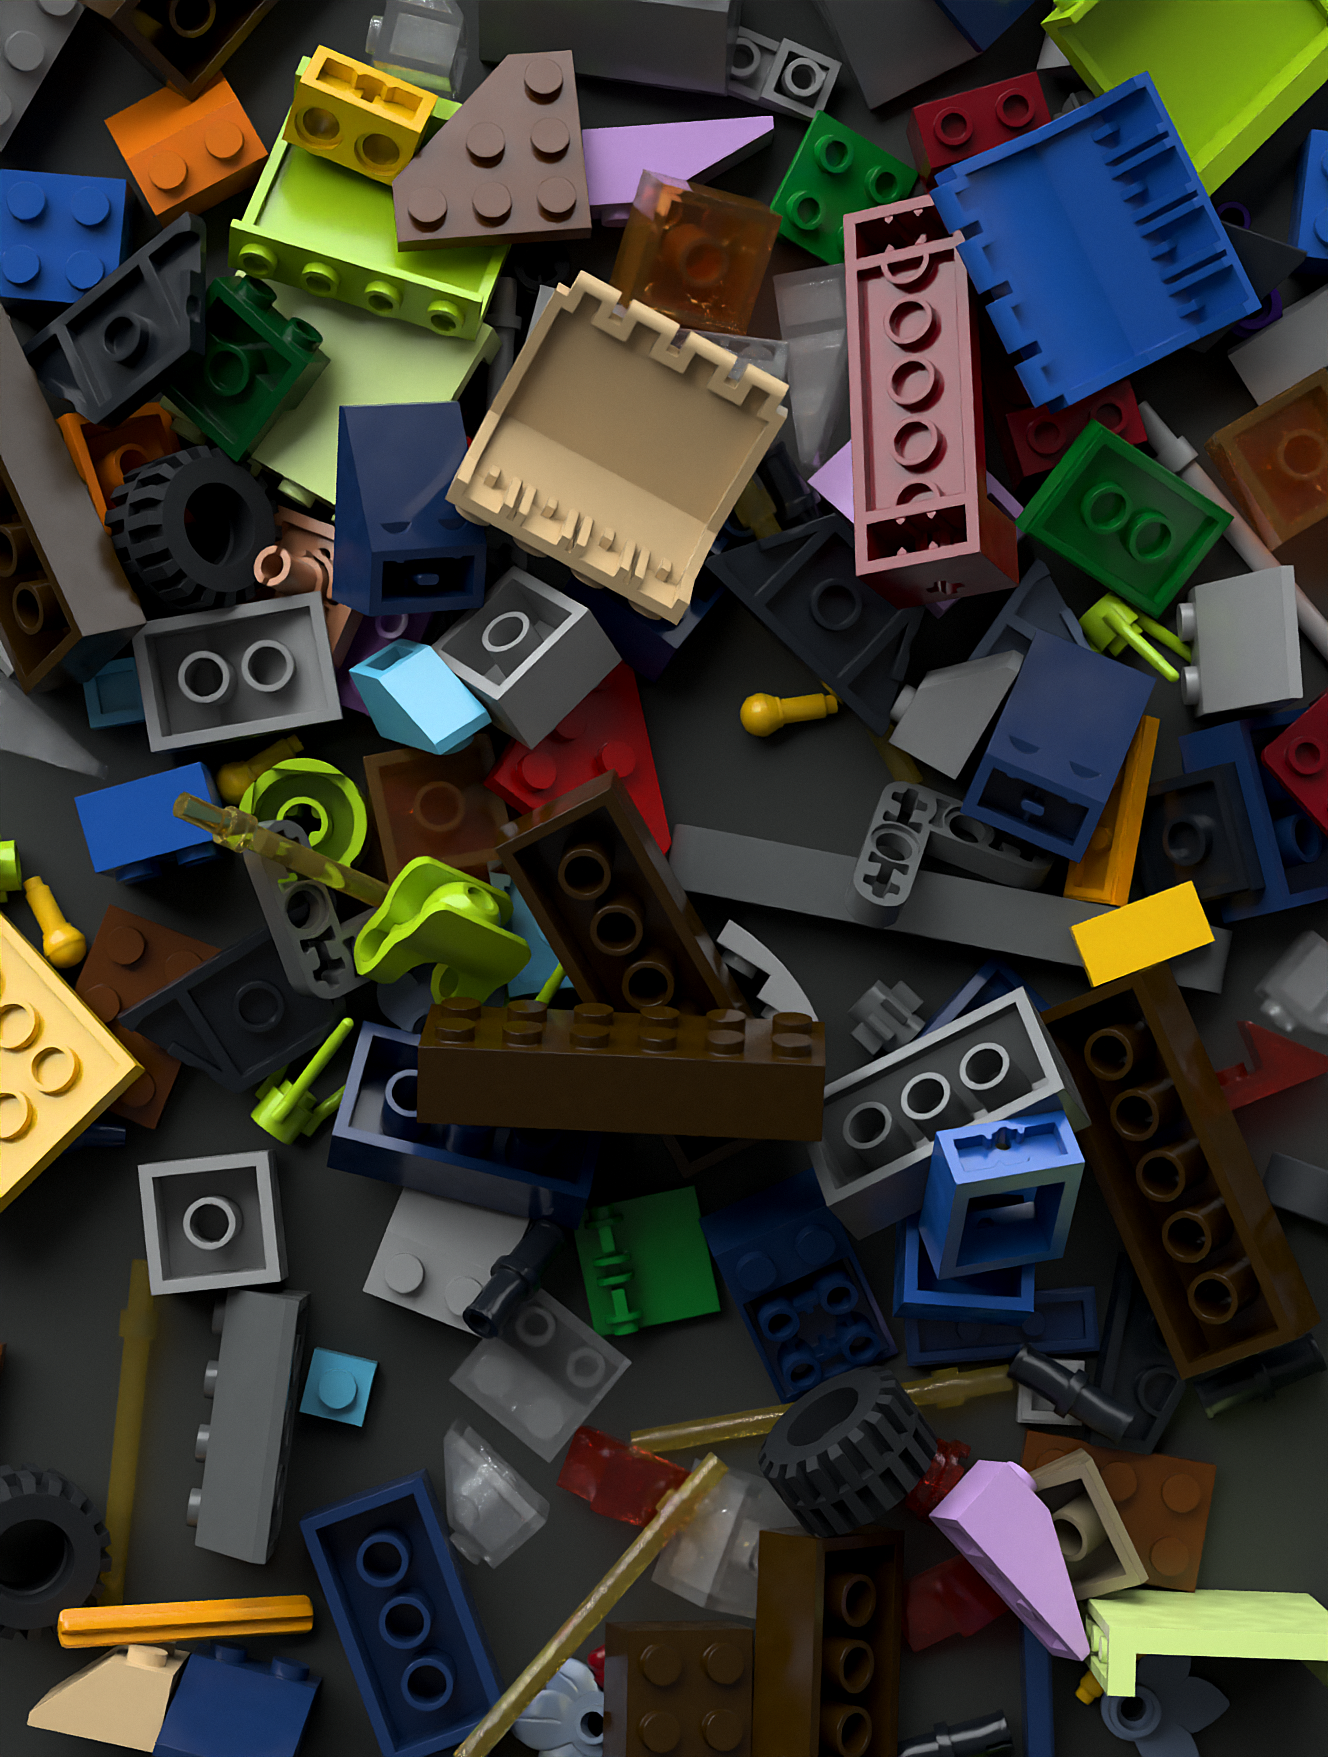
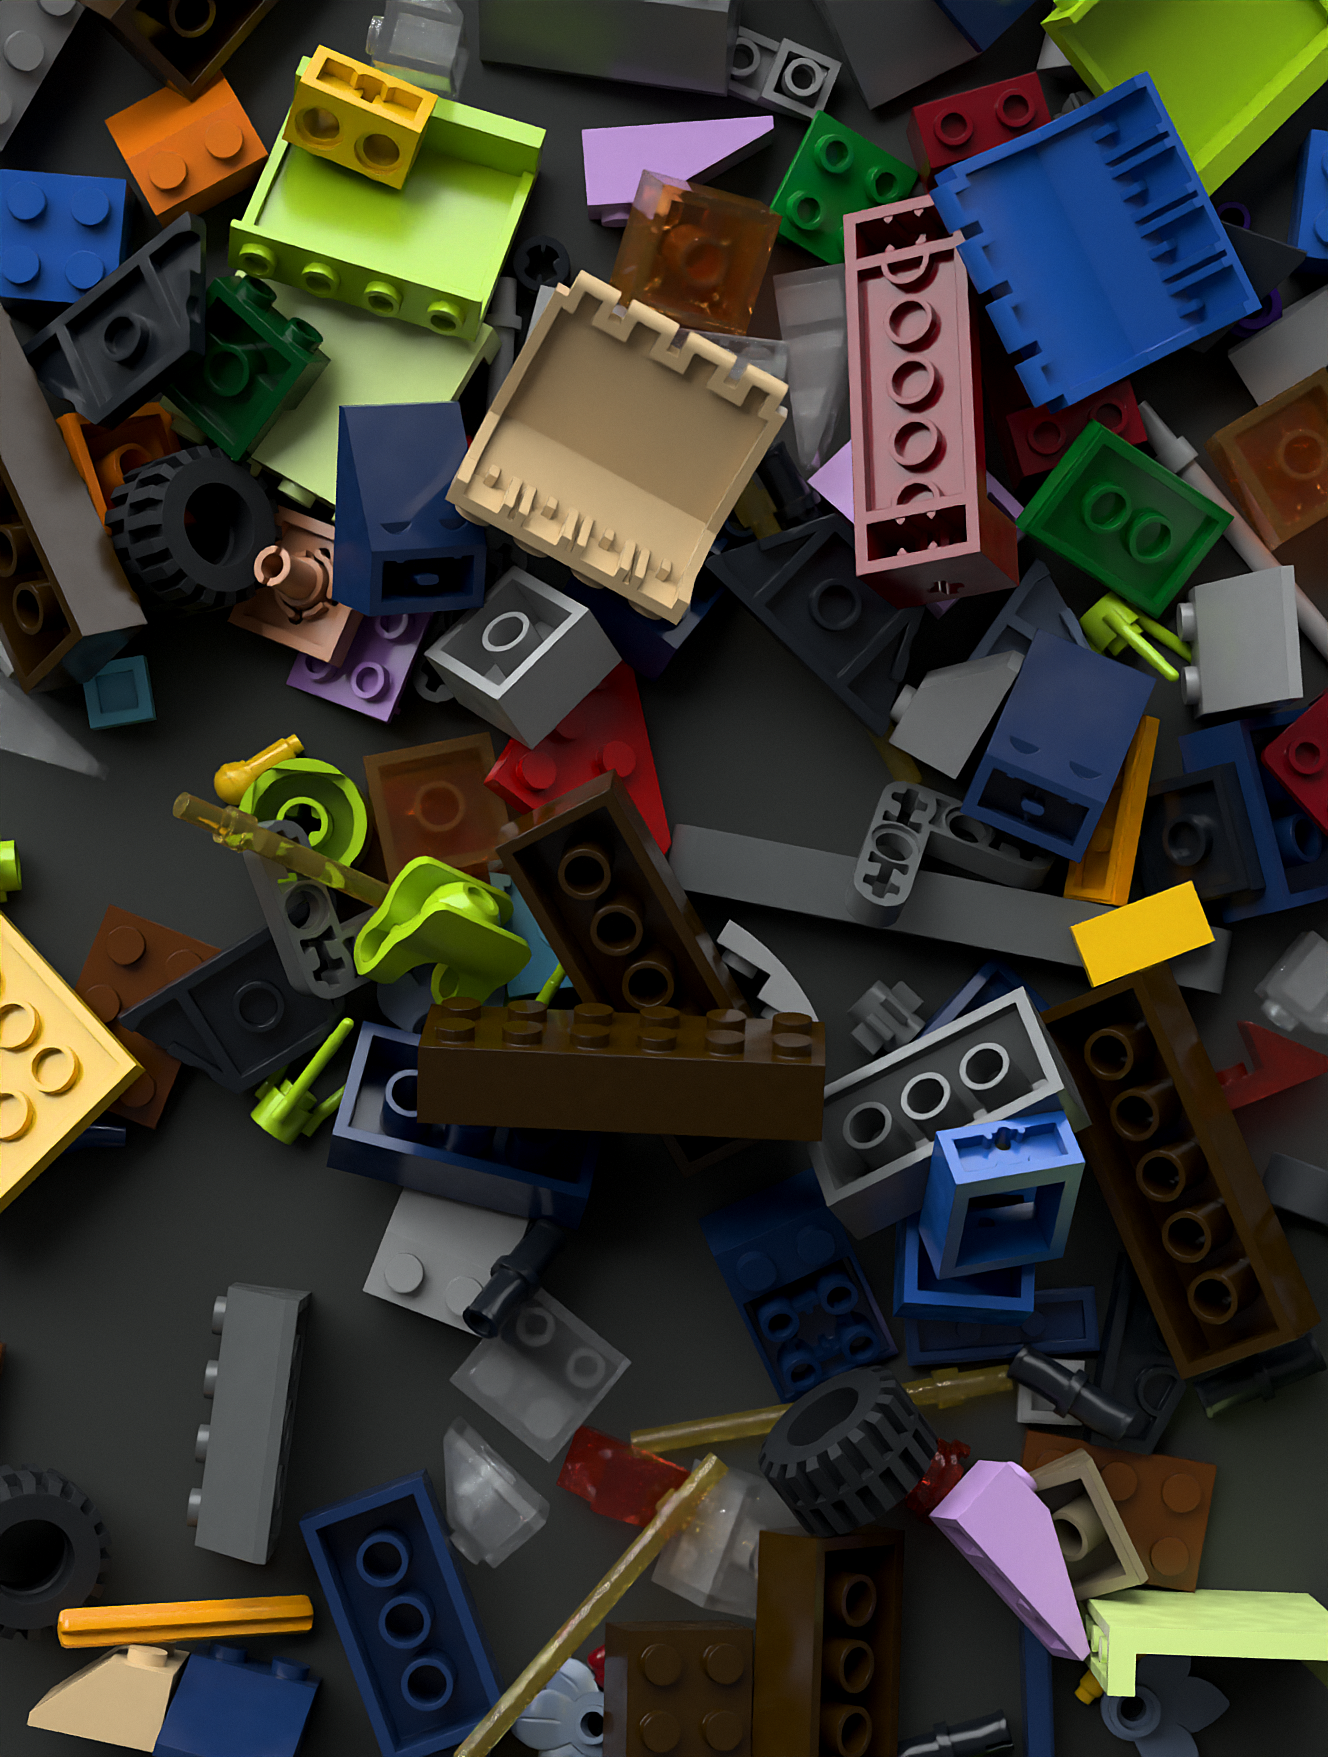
(62, 944): yellow piece -> none
(134, 826): blue brick -> none
(137, 1325): clear yellow bar -> none
(213, 1222): light grey brick -> none
(236, 673): light grey slope -> none
(339, 1386): medium azure plate -> none
(418, 698): medium azure slope -> none
(501, 164): plate -> none
(645, 1262): green hinge -> none
(764, 714): yellow piece -> none
(947, 1601): clear red slope -> none

